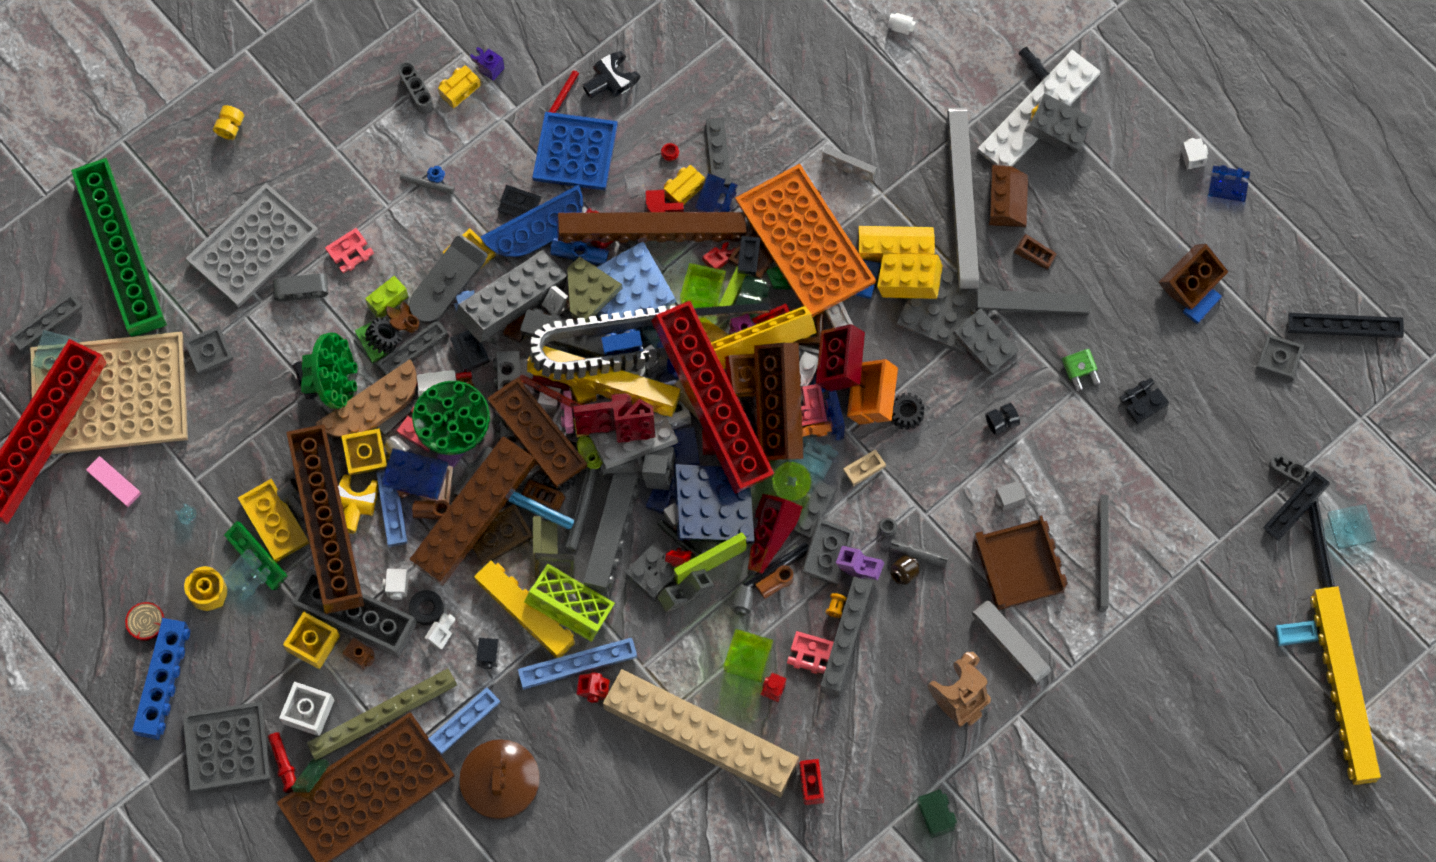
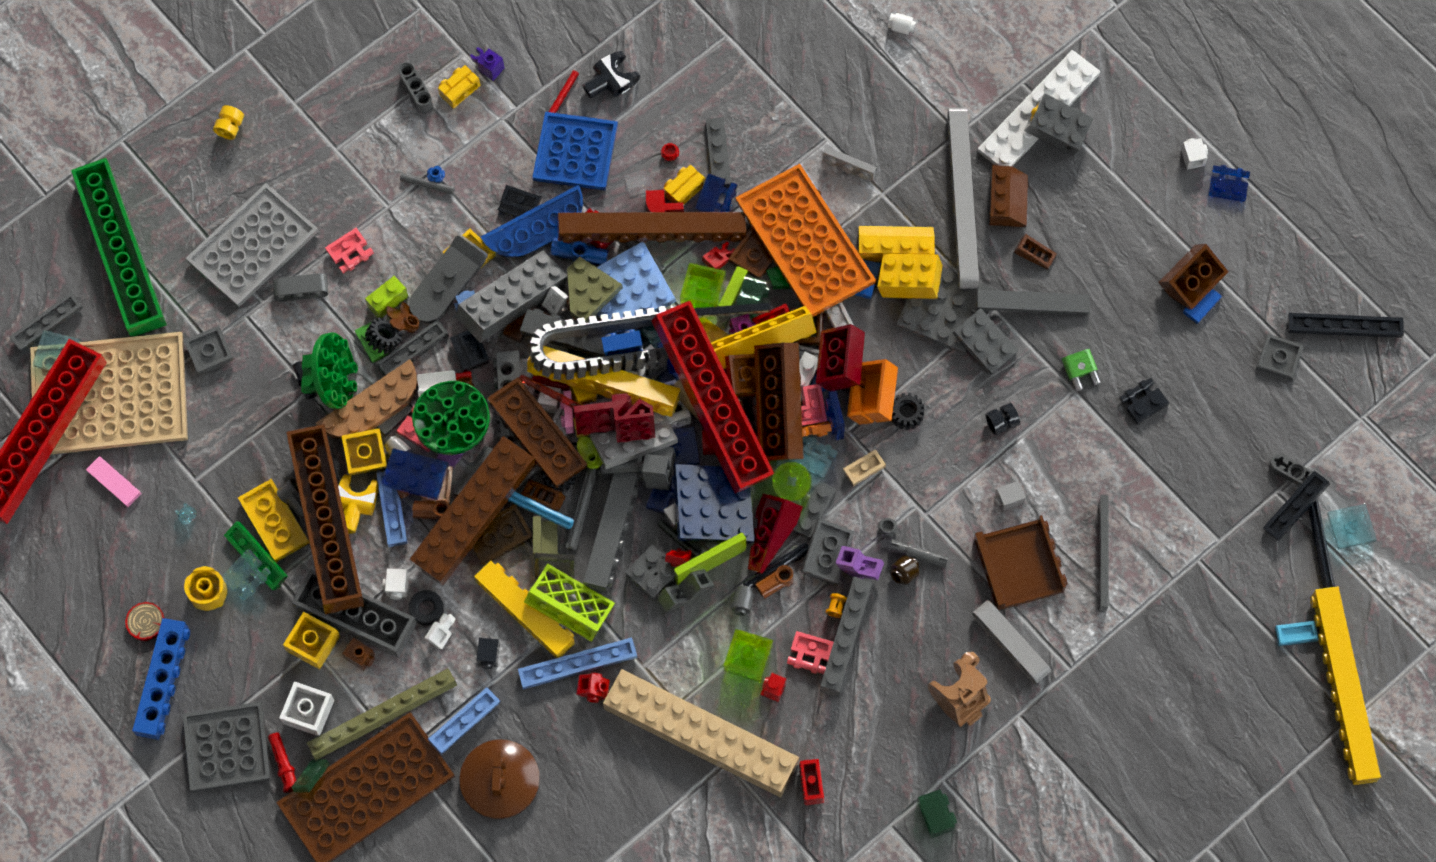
(748, 255): black plate -> none
(1033, 63): black pin -> none

